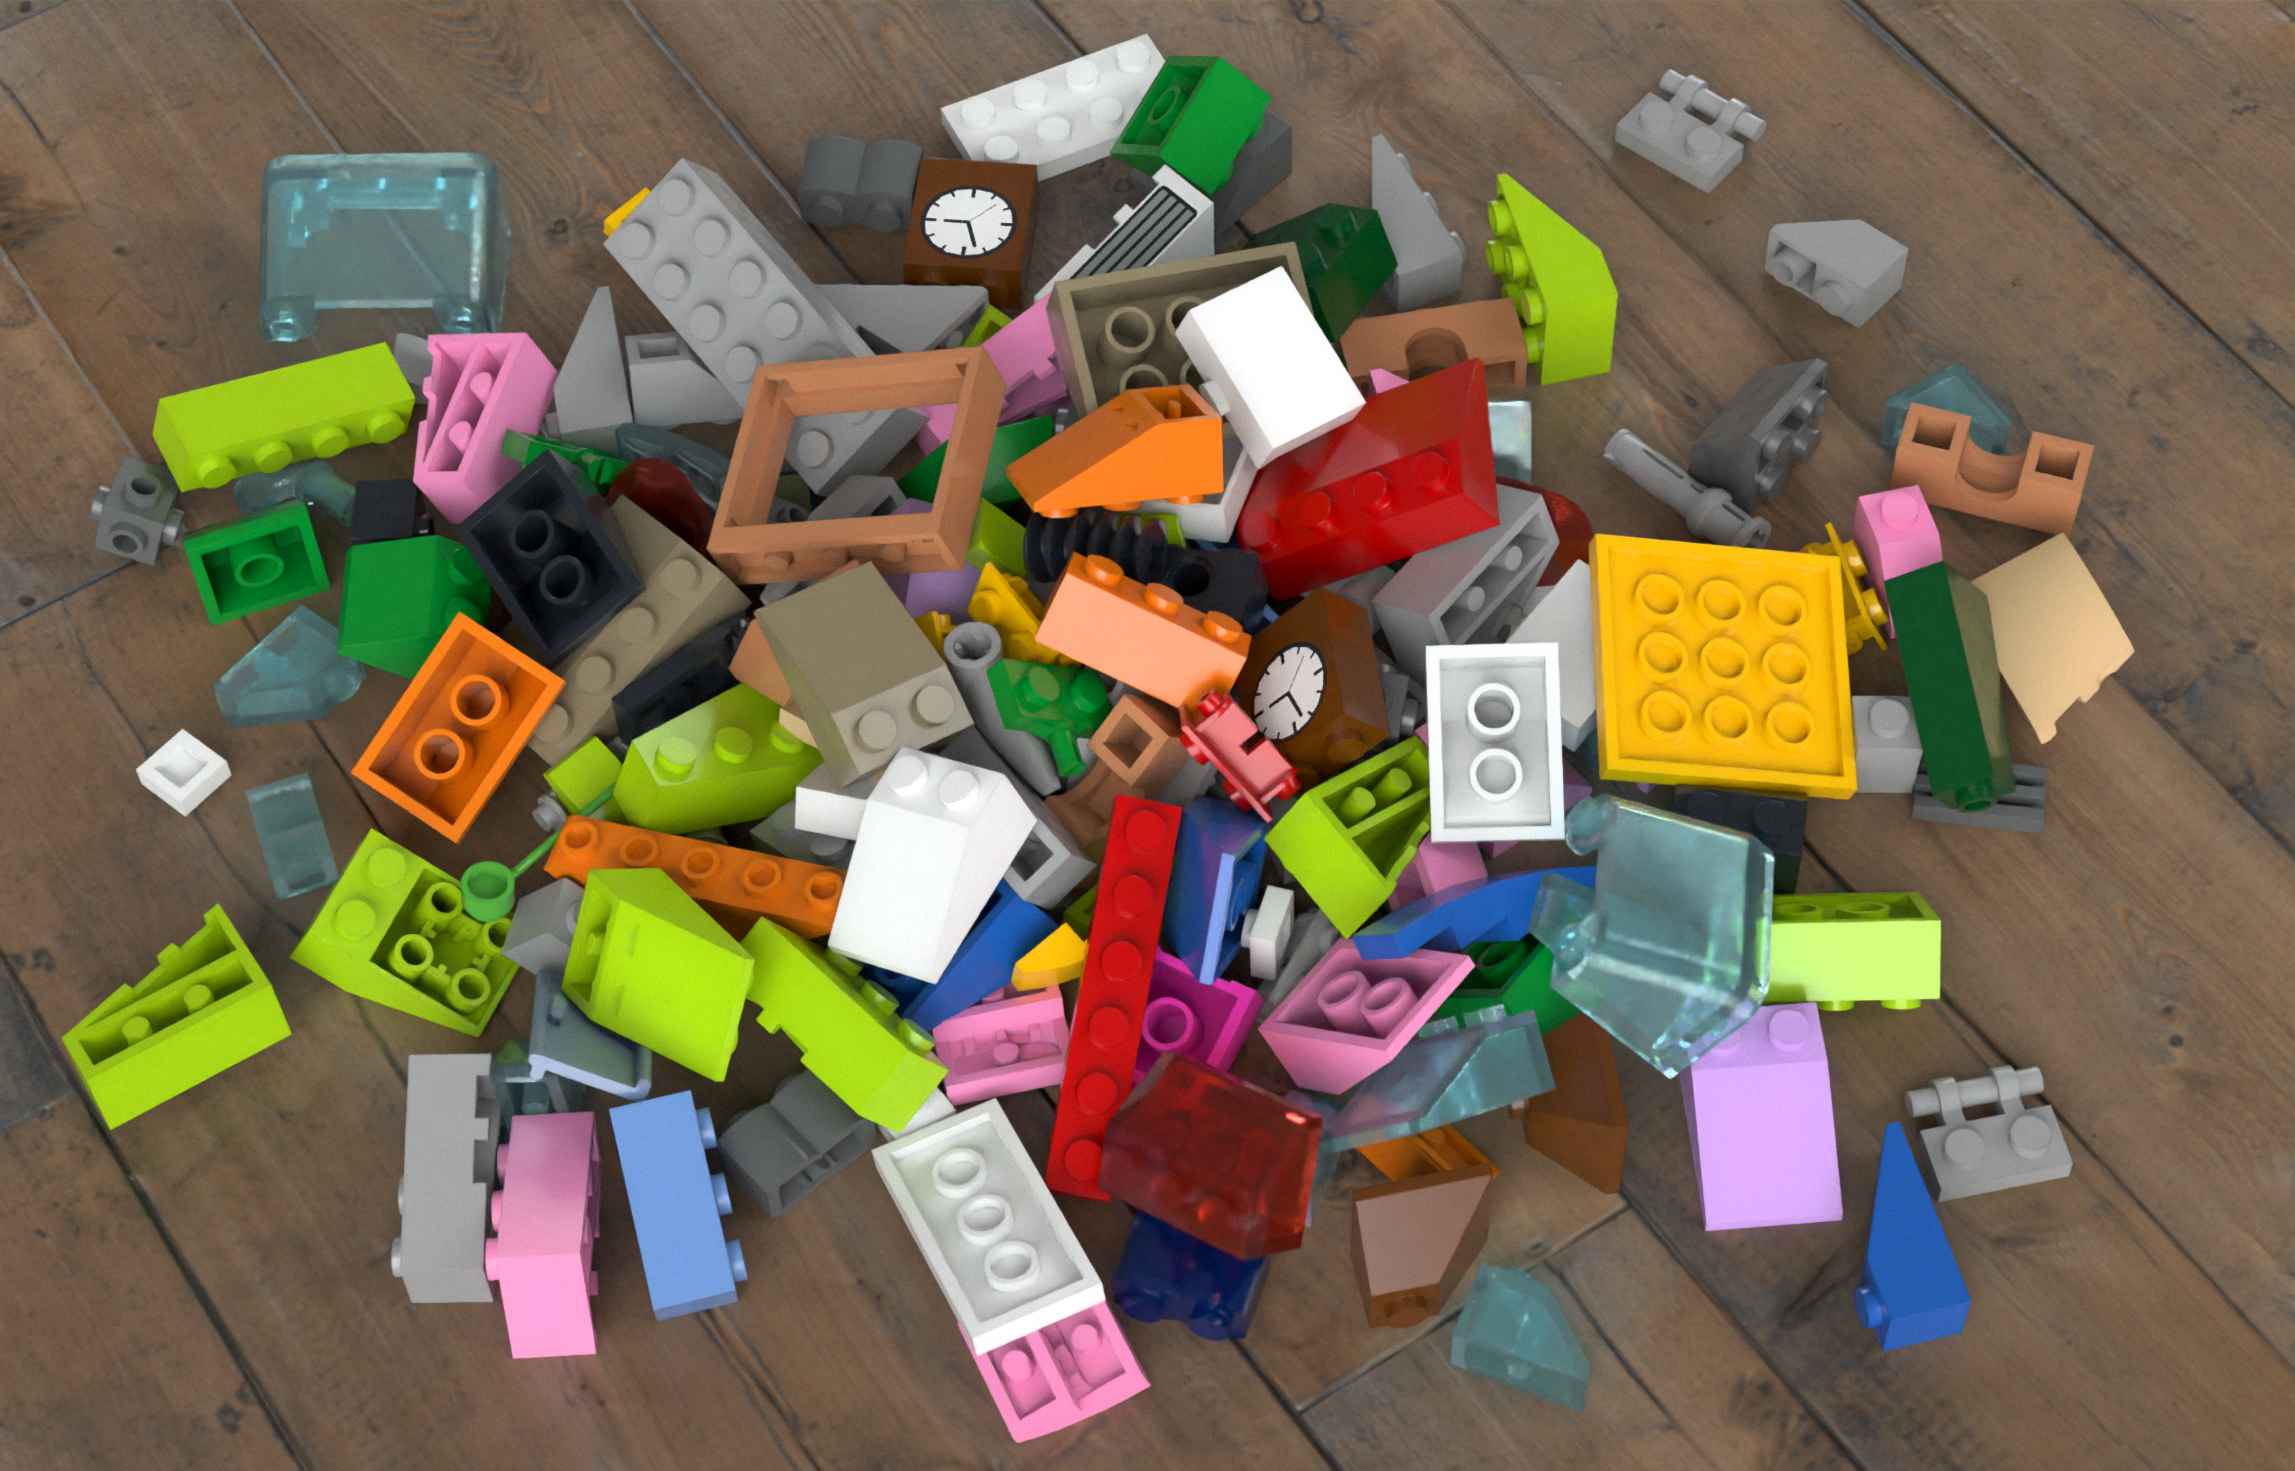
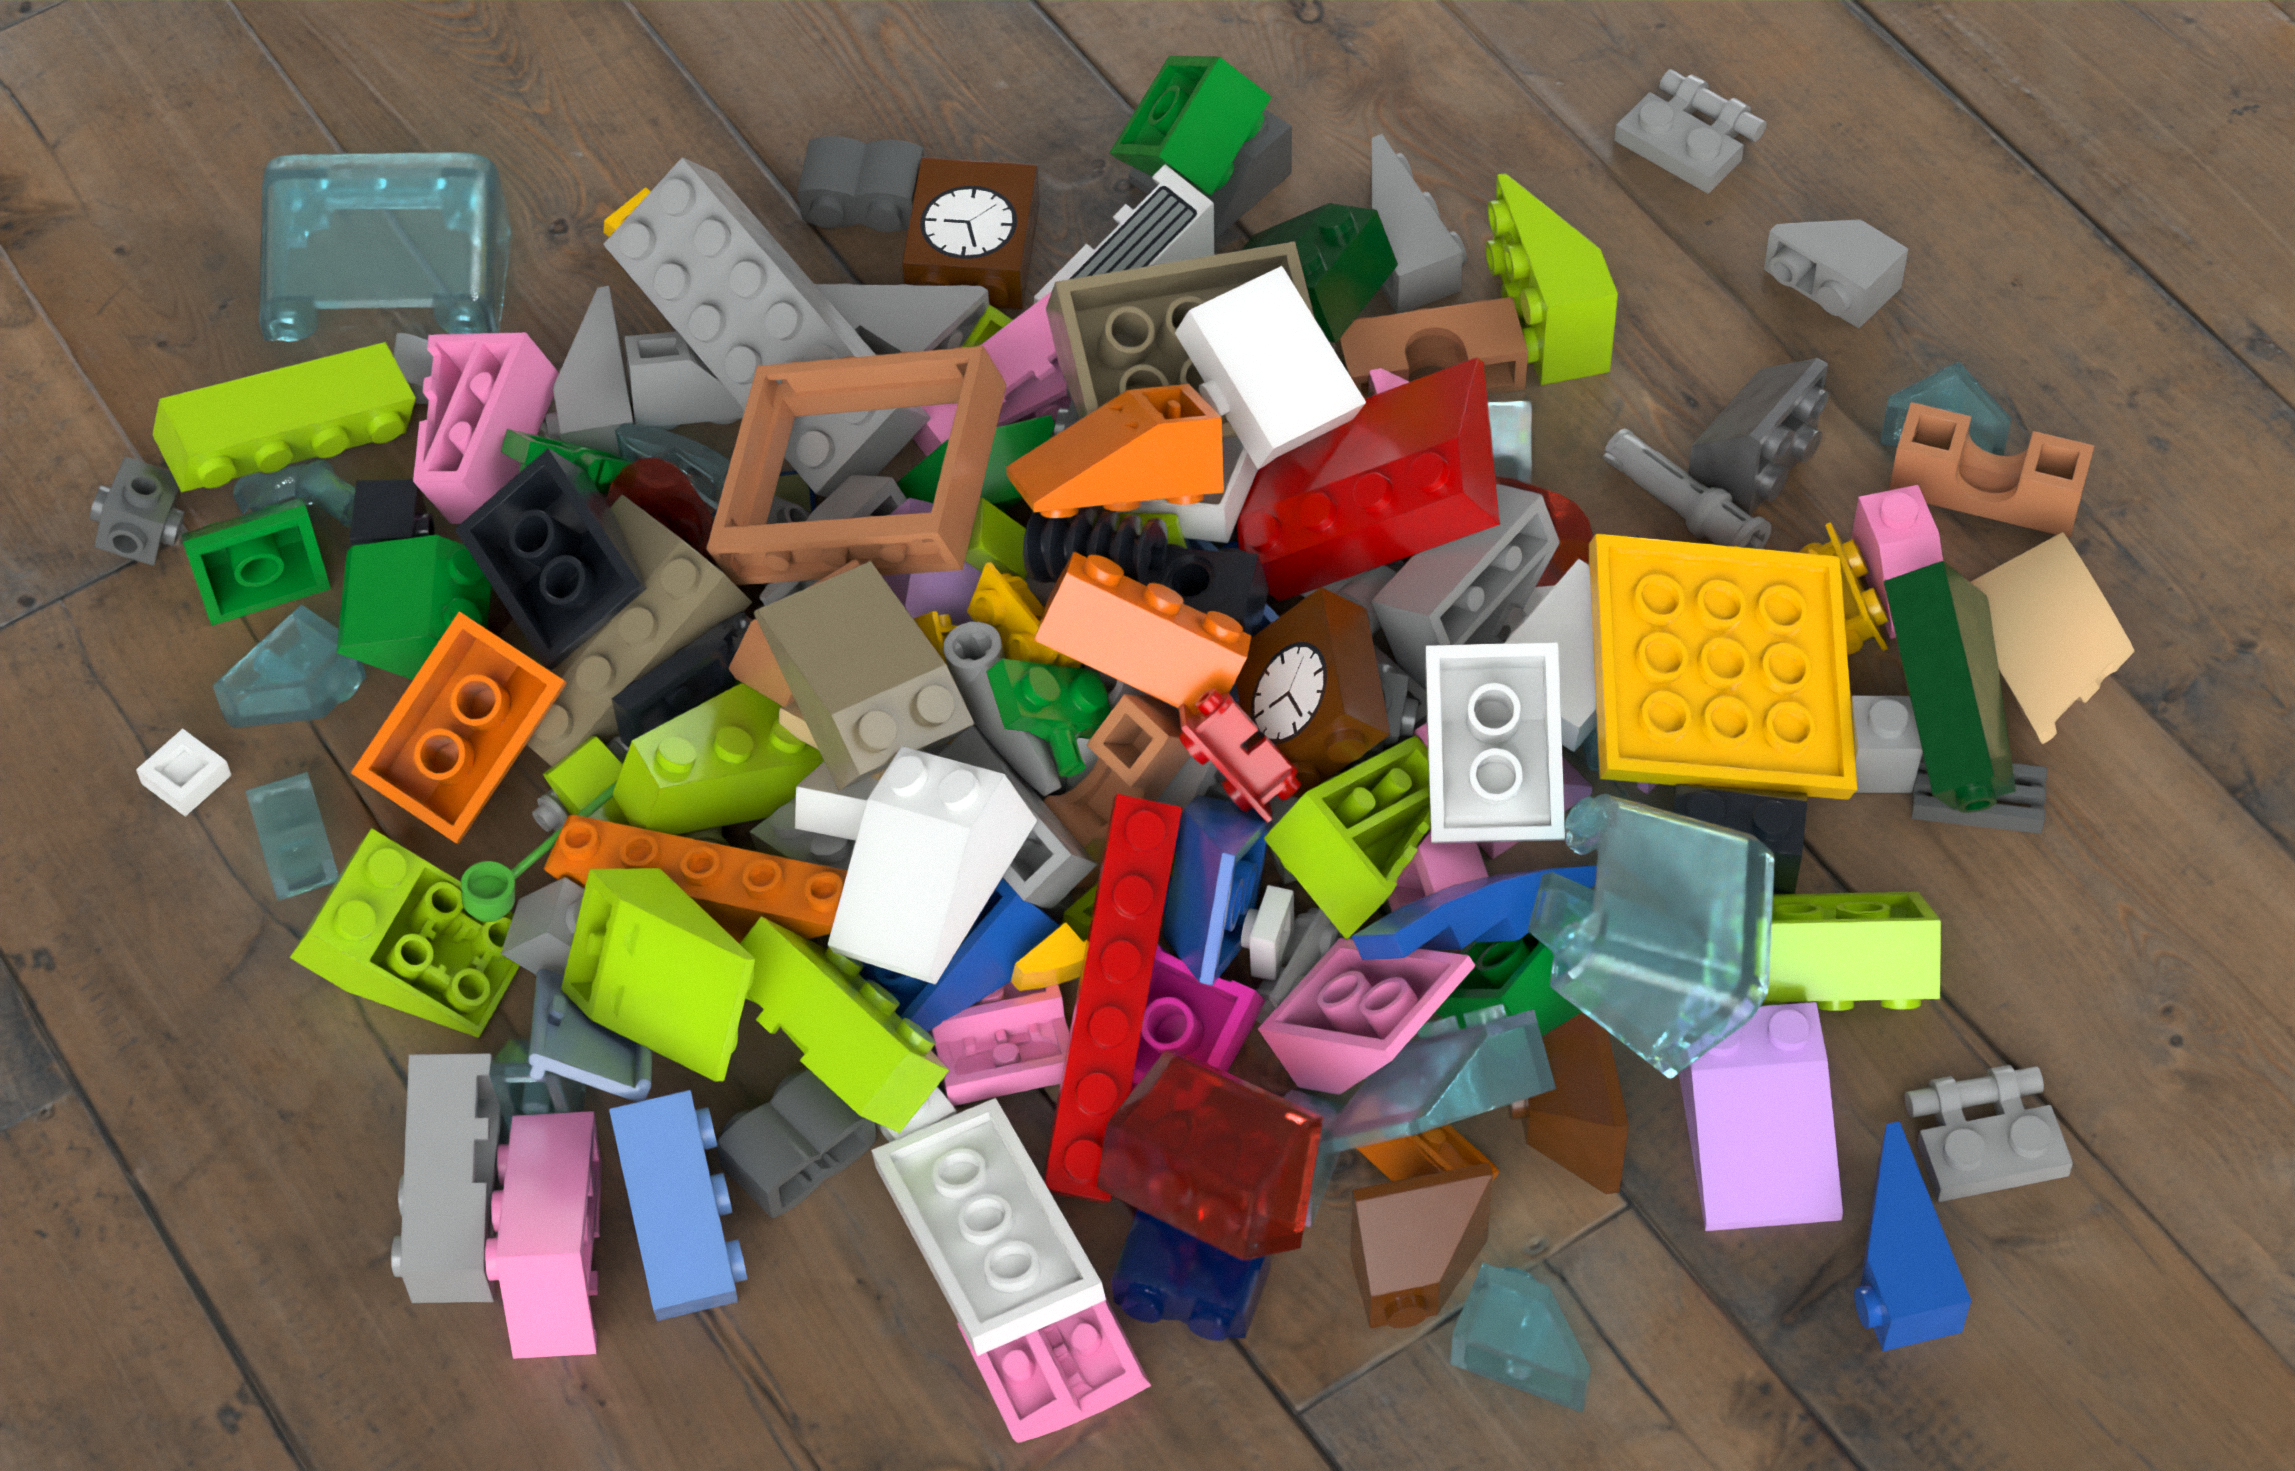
(177, 1025): lime wedge -> none
(1058, 114): white plate -> none

